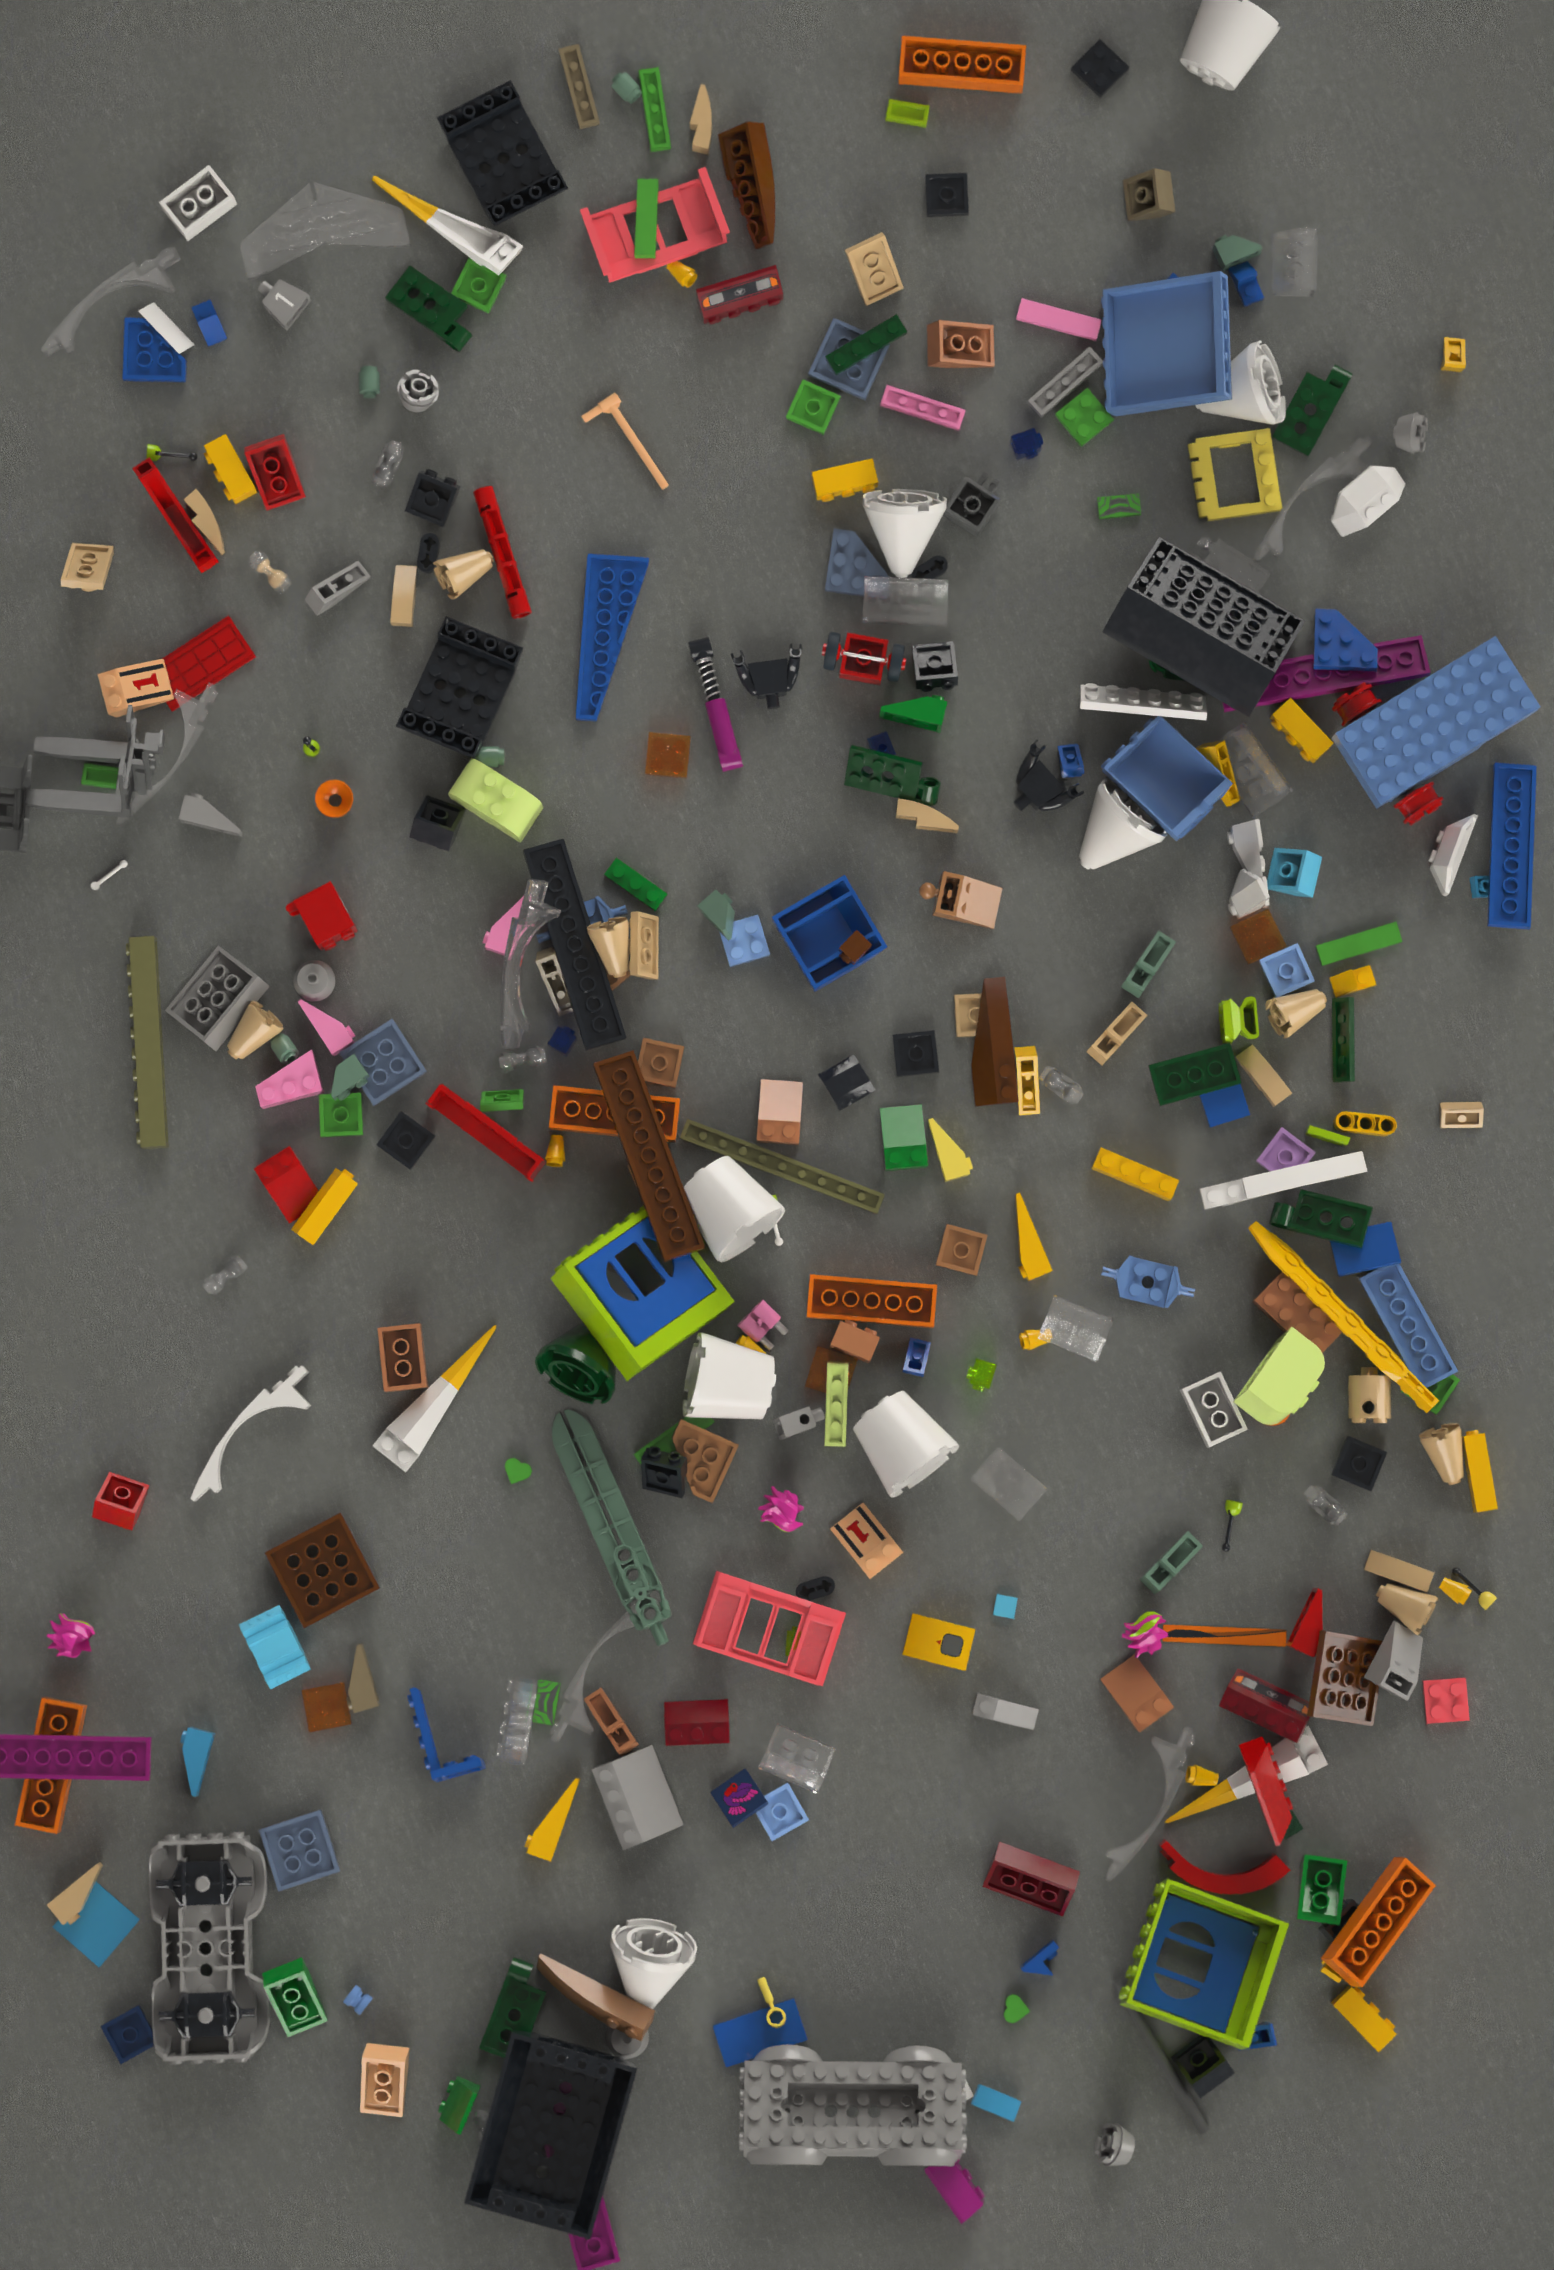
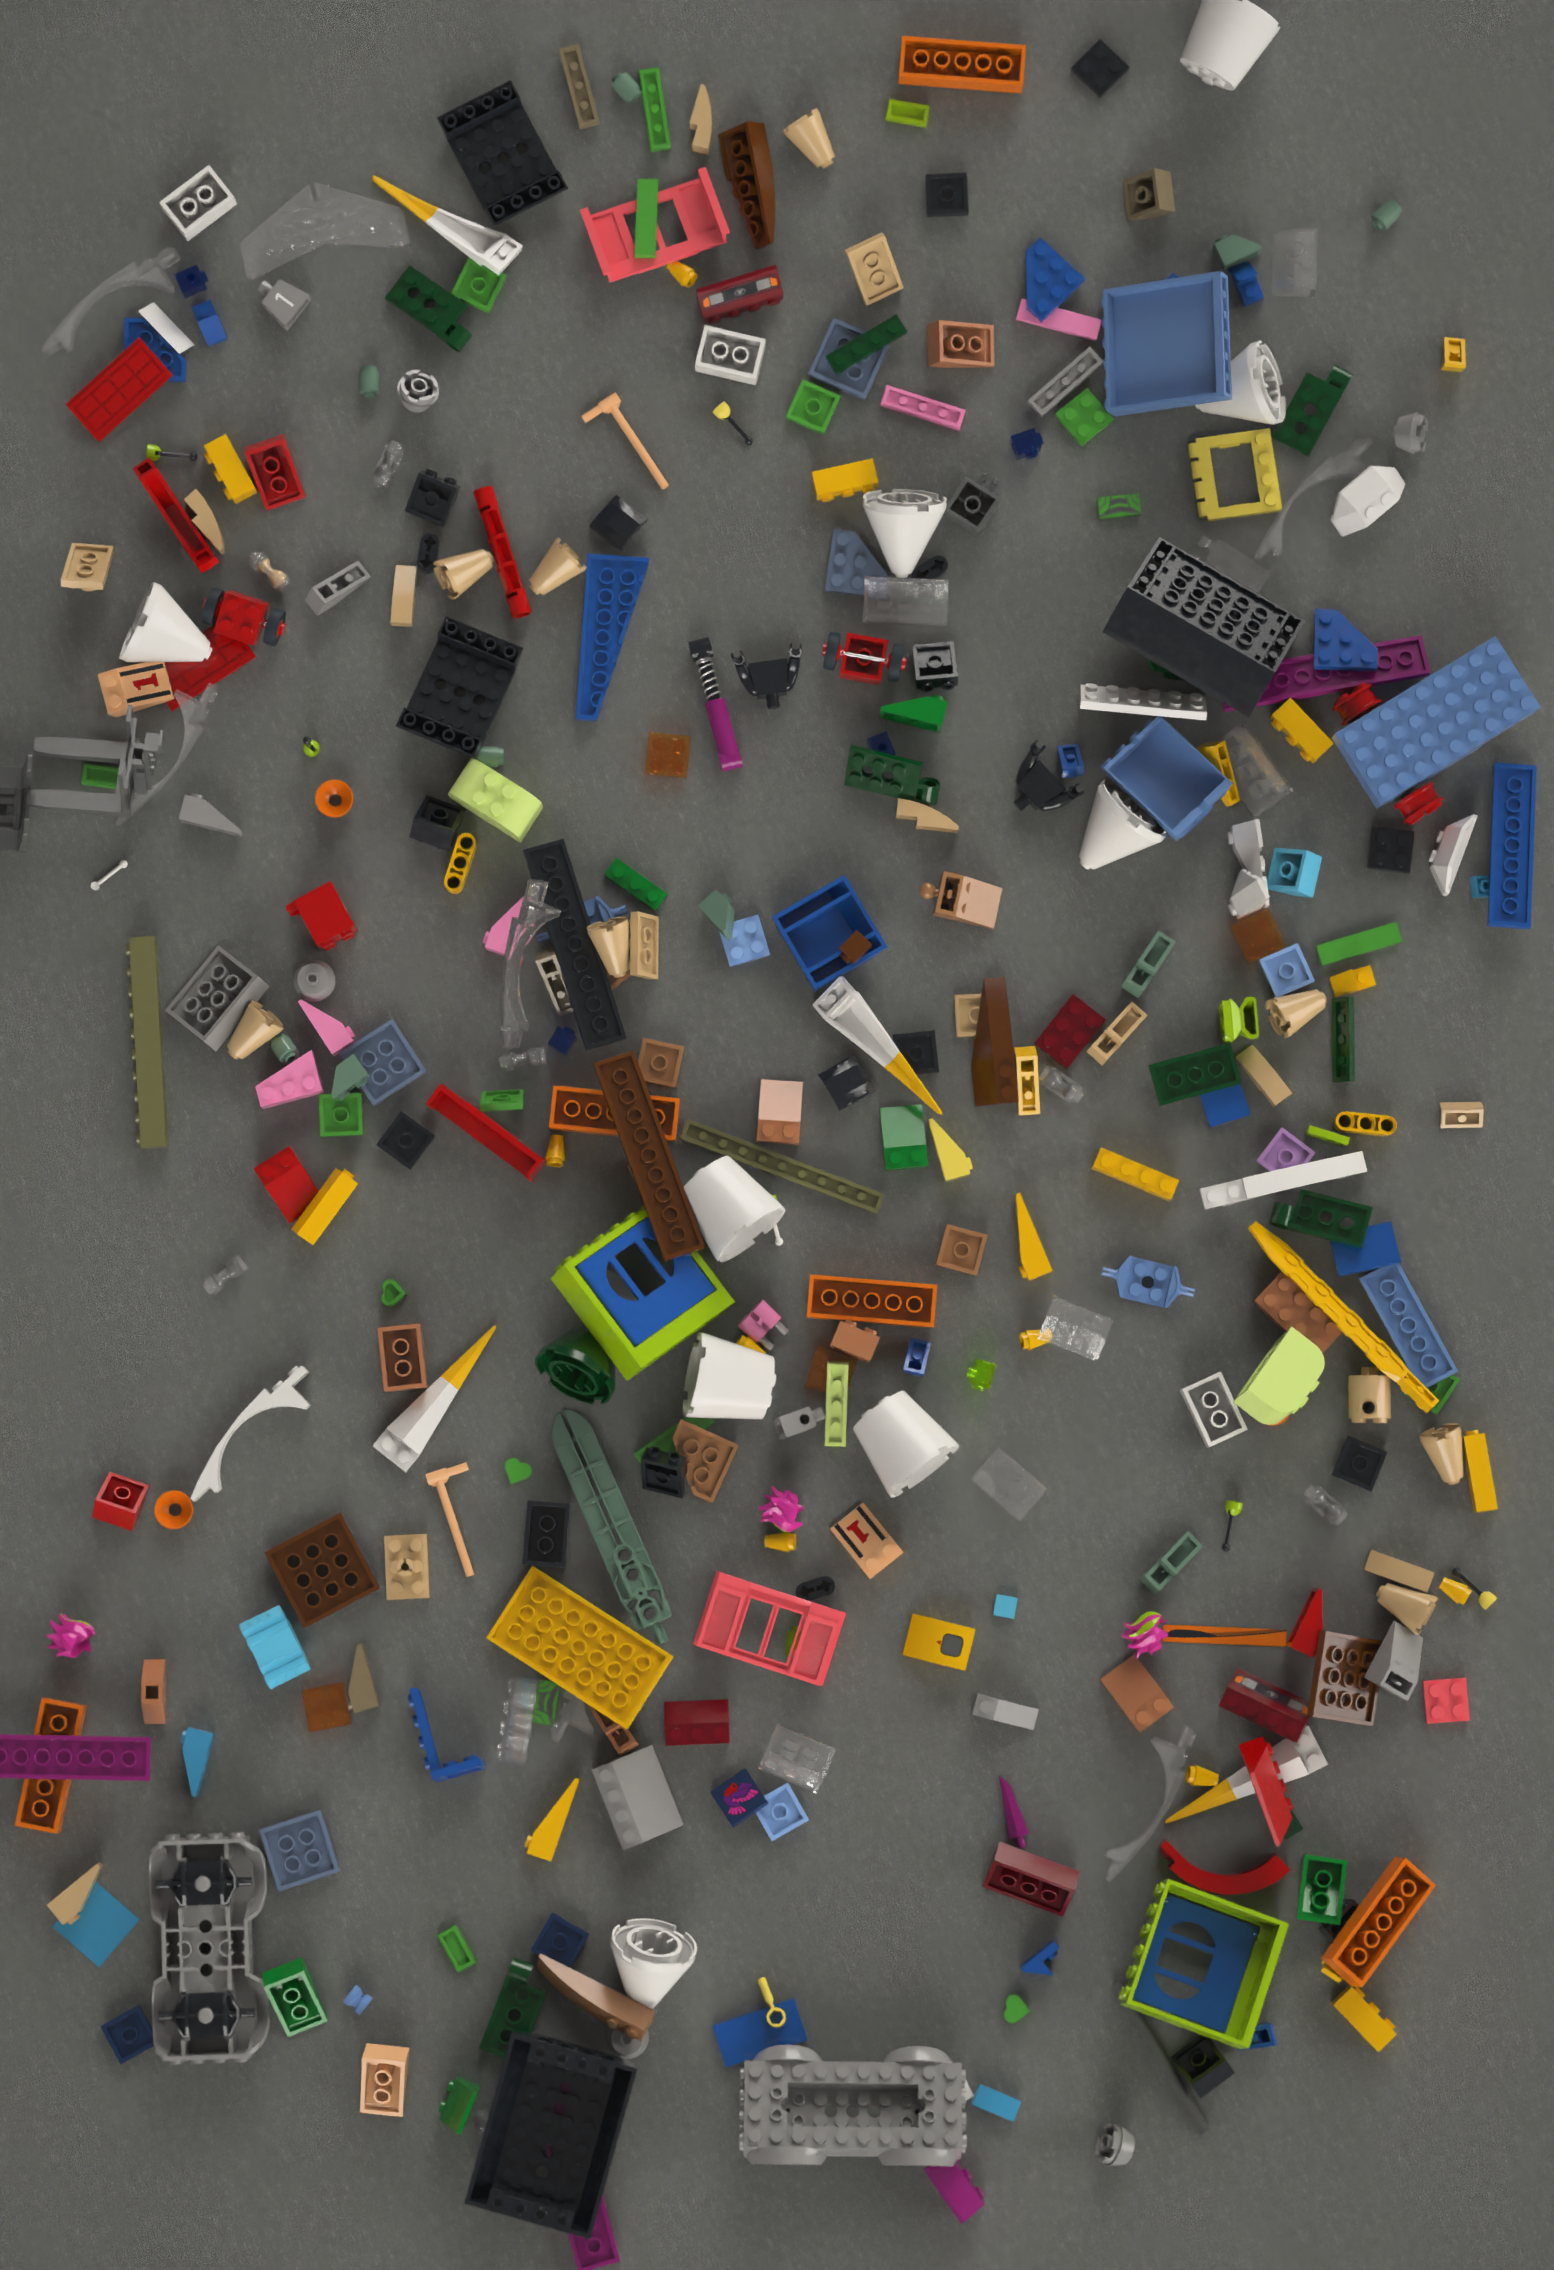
(119, 389): none -> red piece
(154, 1691): none -> nougat slope
(163, 632): none -> white cone
(163, 1514): none -> orange piece
(191, 281): none -> clear blue brick
(242, 617): none -> red brick
(392, 1293): none -> bright green tile
(406, 1566): none -> tan plate
(438, 1478): none -> light nougat bar
(456, 1948): none -> bright green tile
(460, 853): none -> yellow beam
(546, 1534): none -> black brick
(555, 568): none -> tan cone
(560, 1940): none -> dark blue plate
(580, 1647): none -> yellow plate
(617, 522): none -> black slope
(723, 412): none -> hinge
(730, 355): none -> white brick
(781, 1541): none -> yellow cone
(811, 139): none -> tan cone
(851, 1016): none -> white plate
(1015, 1822): none -> magenta bar
(1048, 280): none -> blue plate
(1069, 1031): none -> dark red plate
(1386, 215): none -> sand green brick
(1390, 850): none -> black plate

